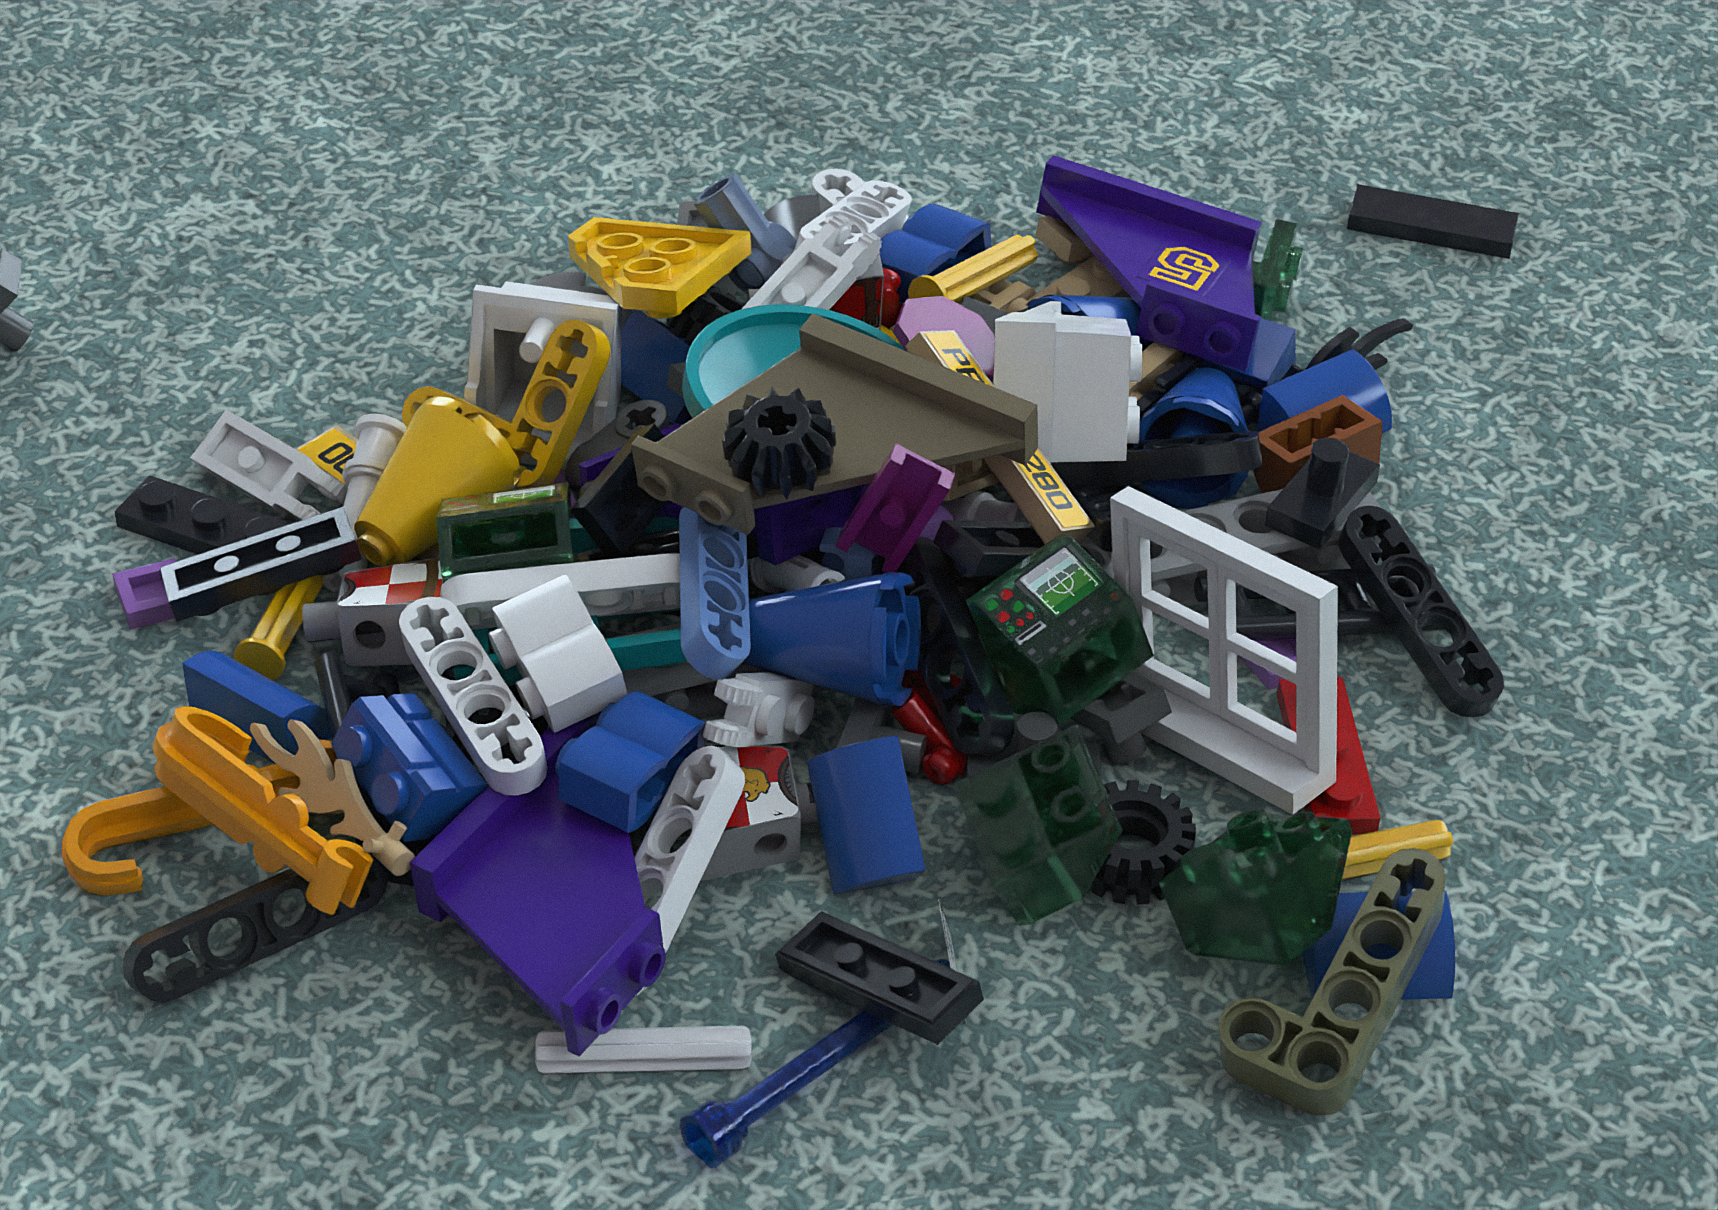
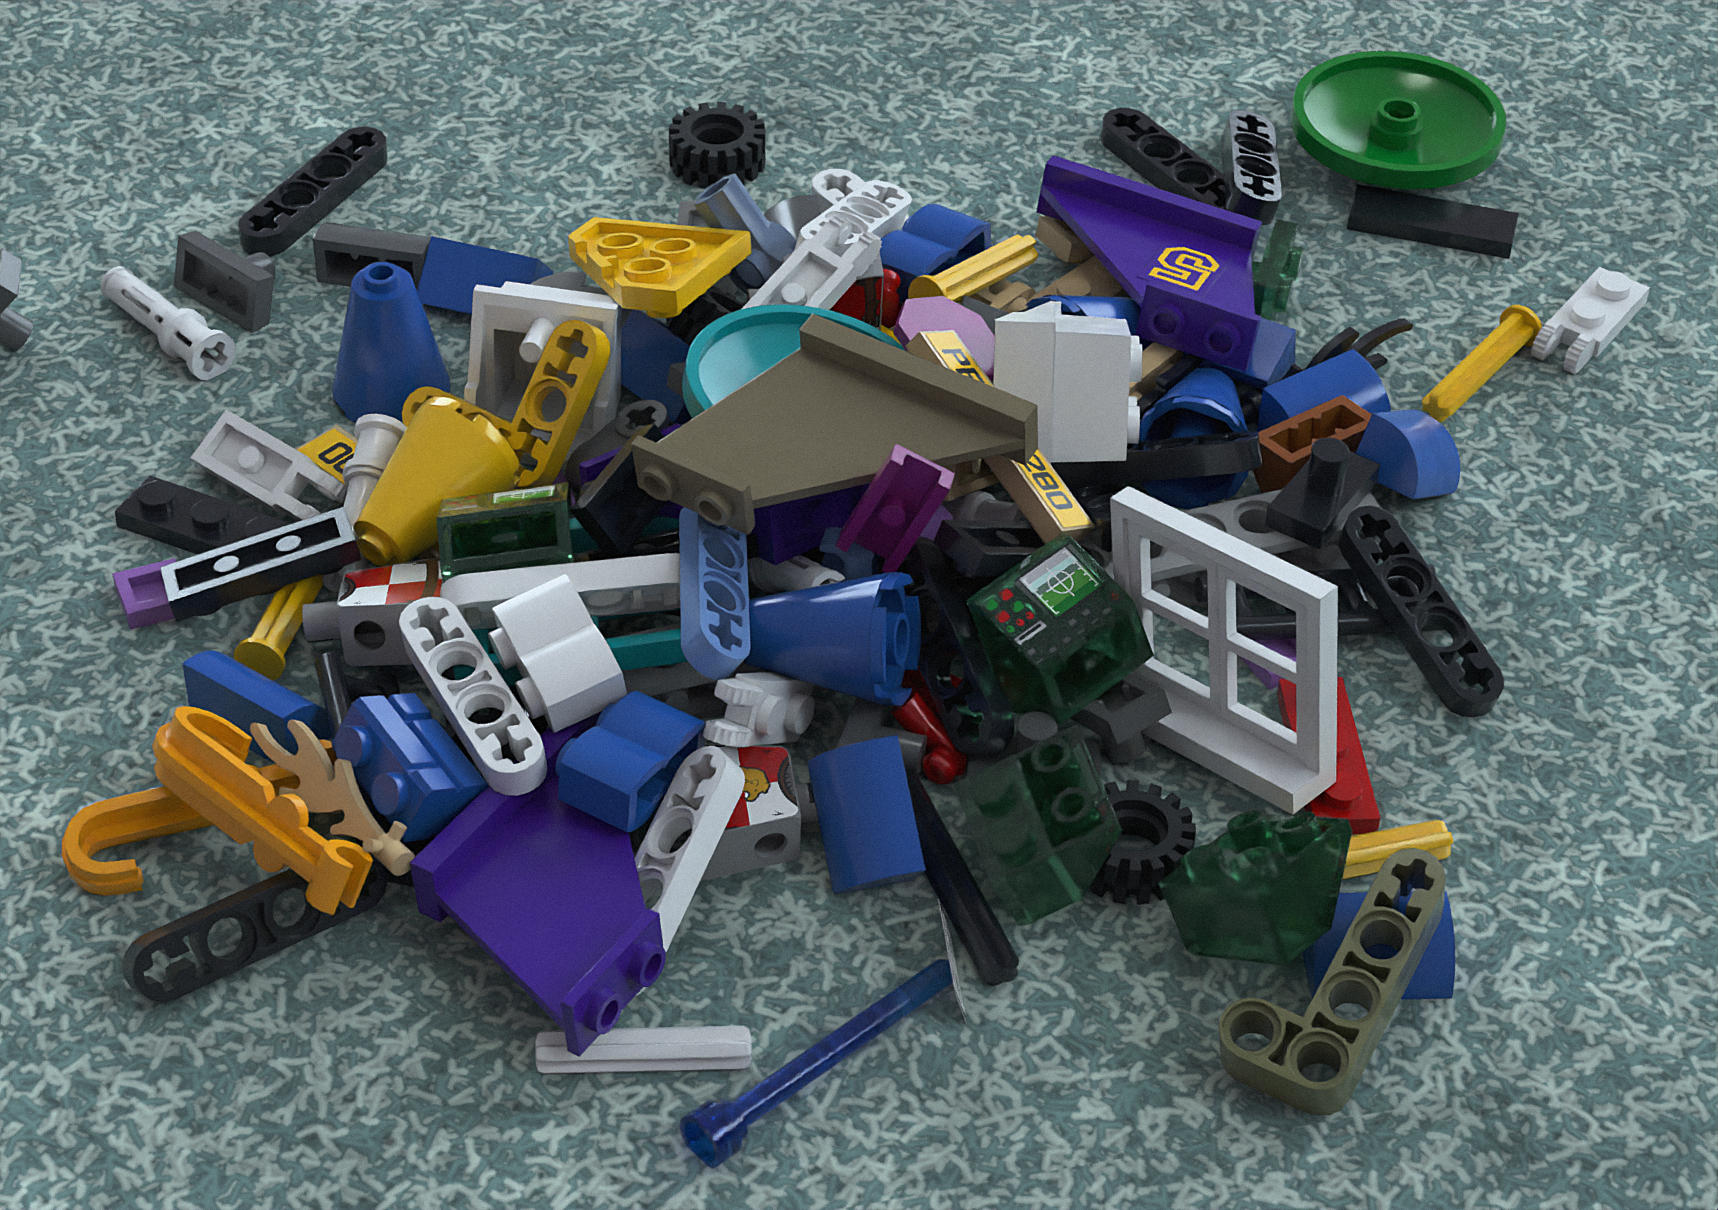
(179, 331): none -> white pin
(225, 281): none -> dark grey tile
(275, 226): none -> black beam
(347, 249): none -> dark grey brick
(385, 345): none -> blue cone
(457, 267): none -> blue brick
(716, 144): none -> black tyre
(779, 442): black gear -> none
(880, 977): black tile -> none
(960, 893): none -> black axle
(1136, 137): none -> black beam
(1251, 166): none -> black beam
(1398, 119): none -> green dish
(1413, 453): none -> blue brick
(1516, 328): none -> yellow axle
(1591, 318): none -> white hinge

